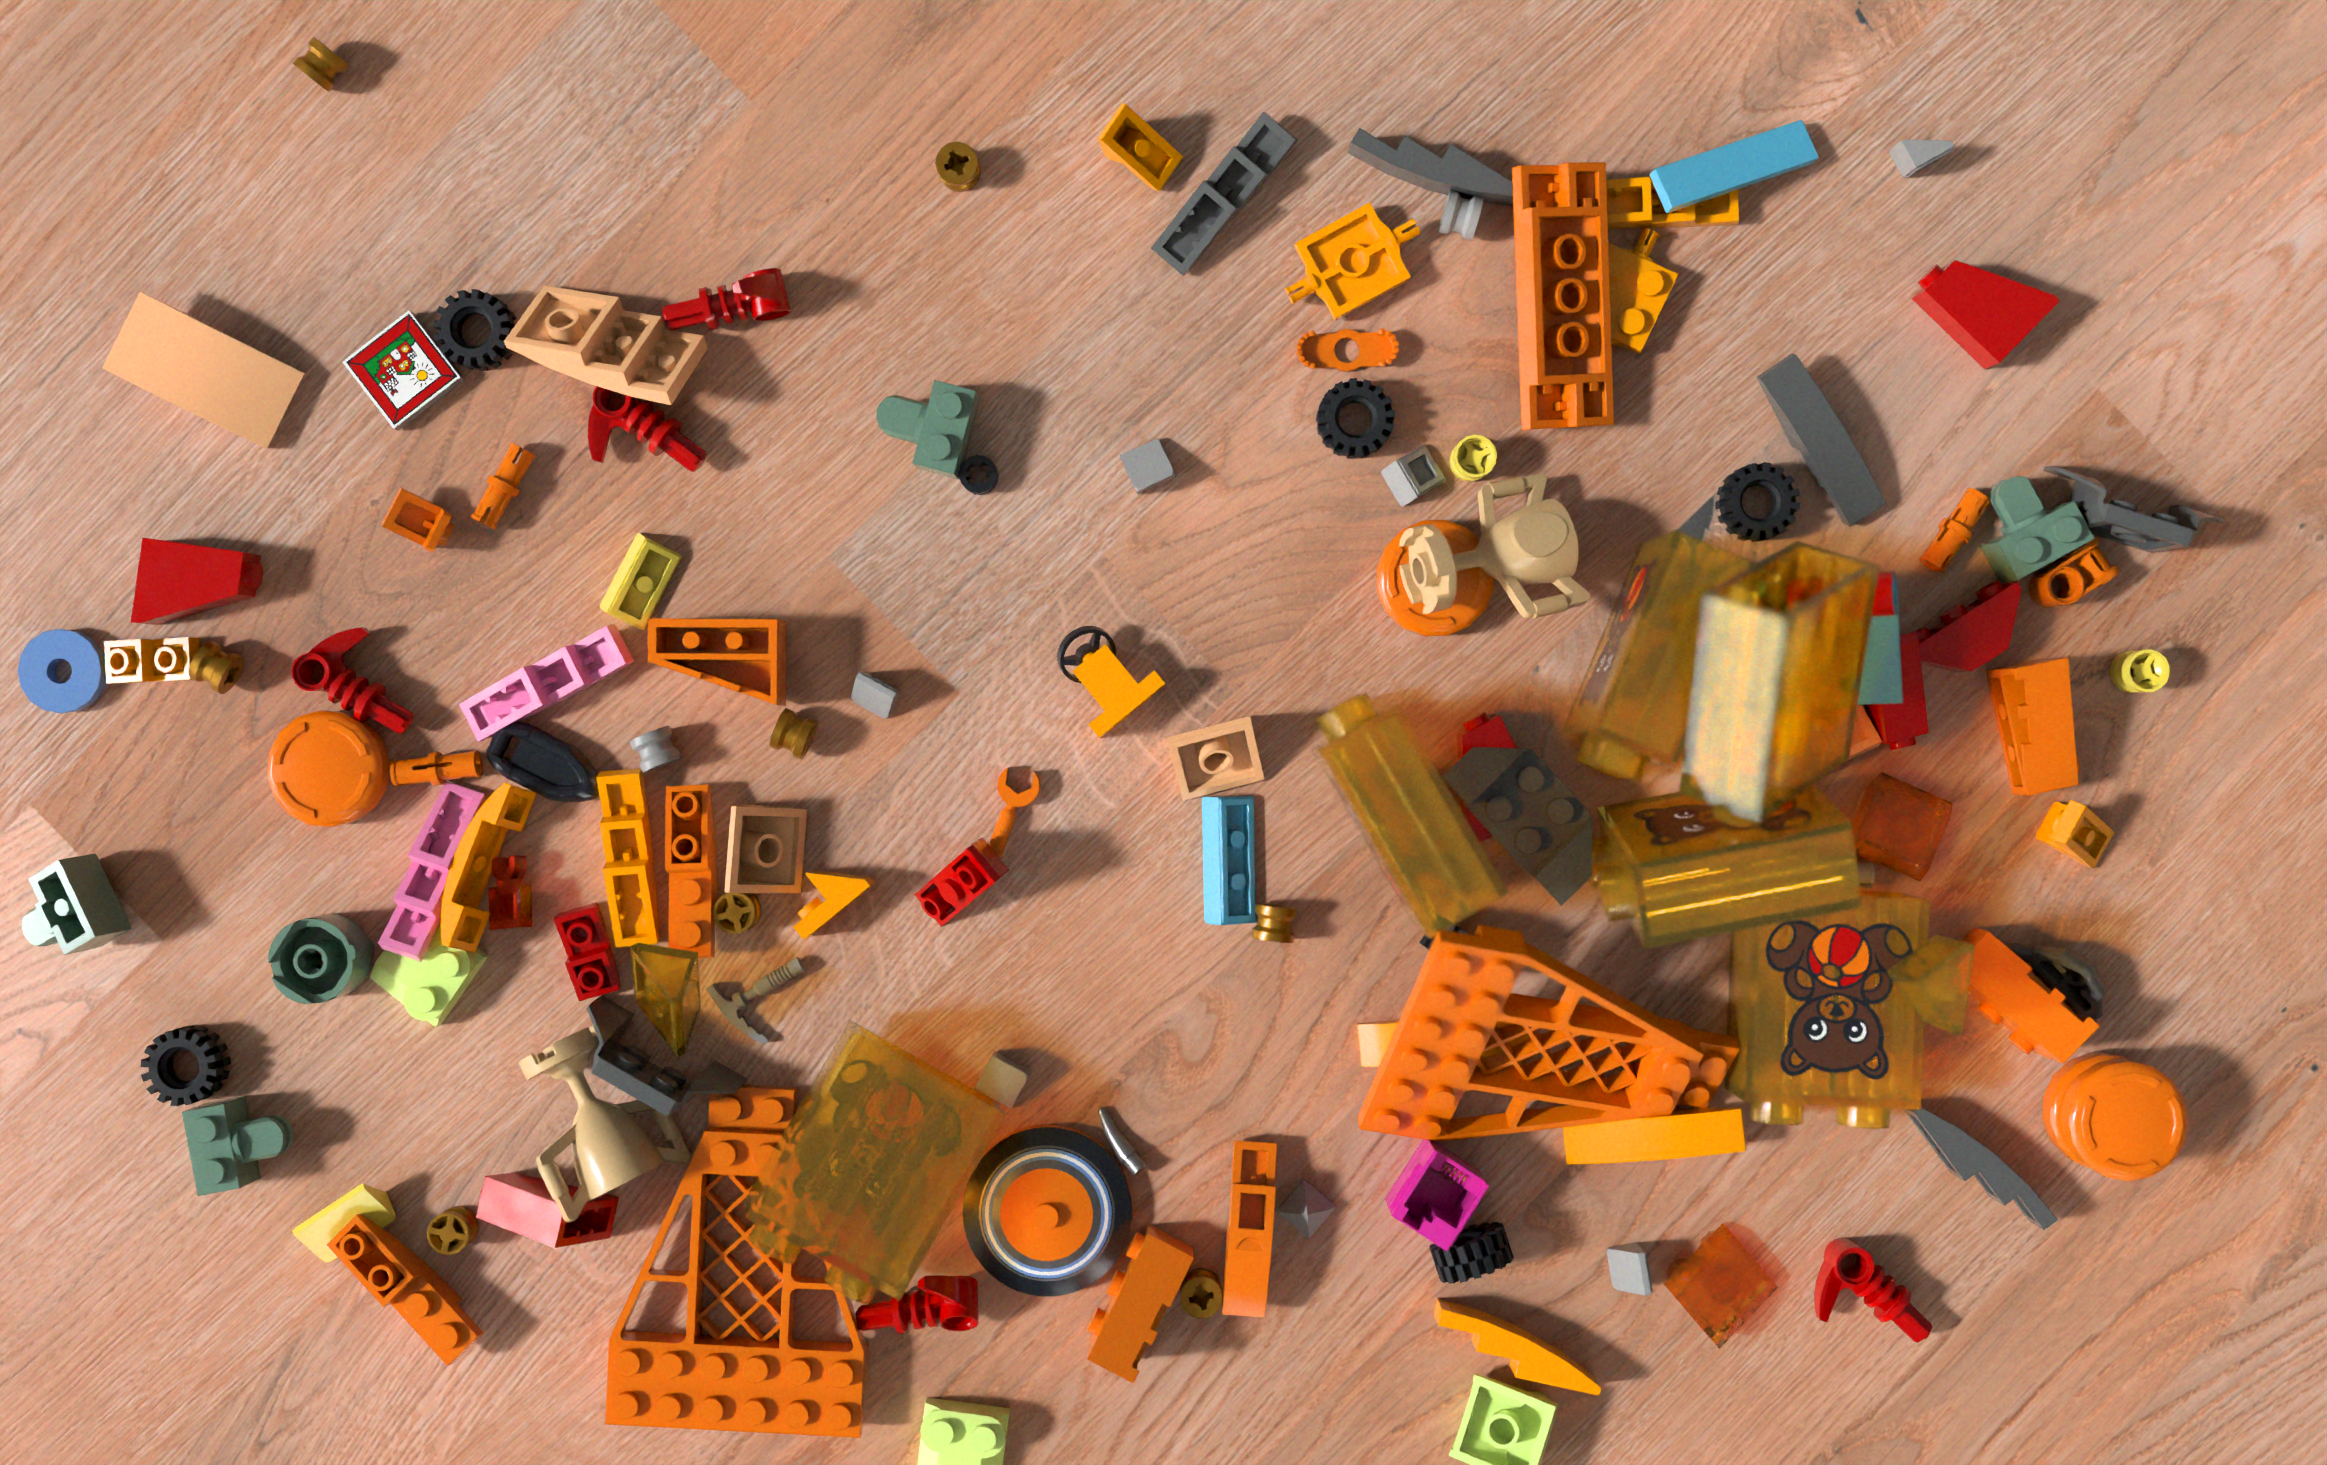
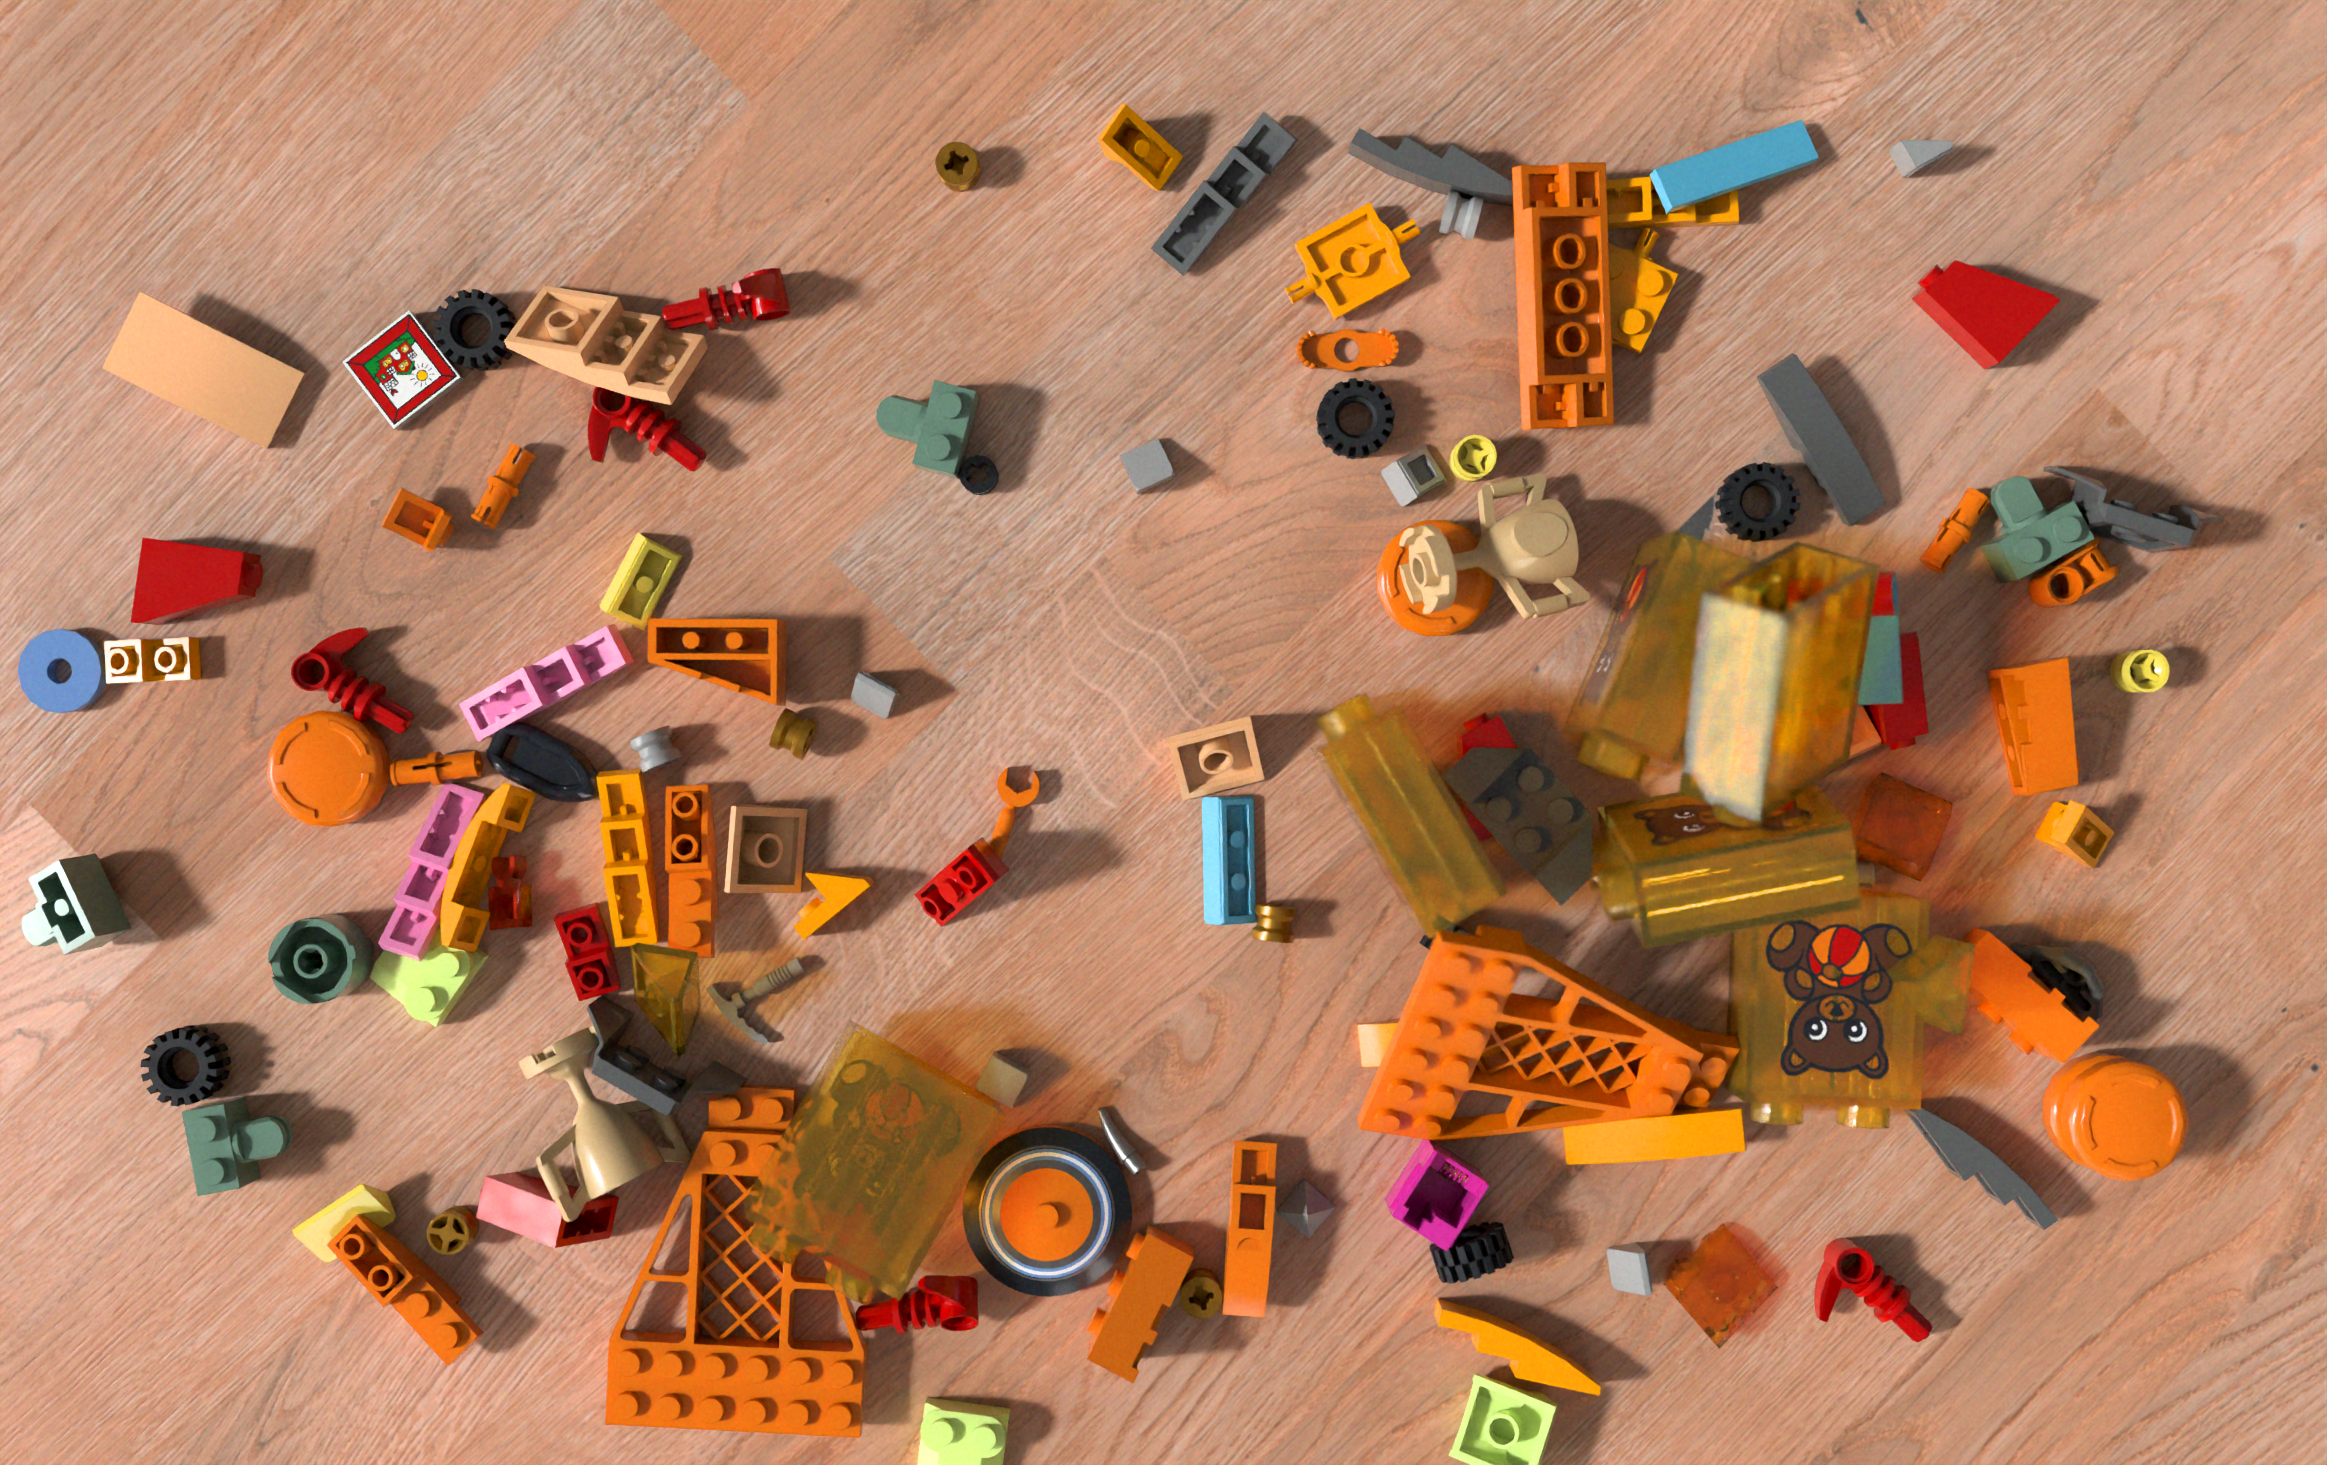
(216, 667): pearl gold wheel -> none
(321, 64): pearl gold wheel -> none
(729, 914): pearl gold wheel -> none
(1106, 678): light orange piece -> none
(1974, 632): red slope -> none

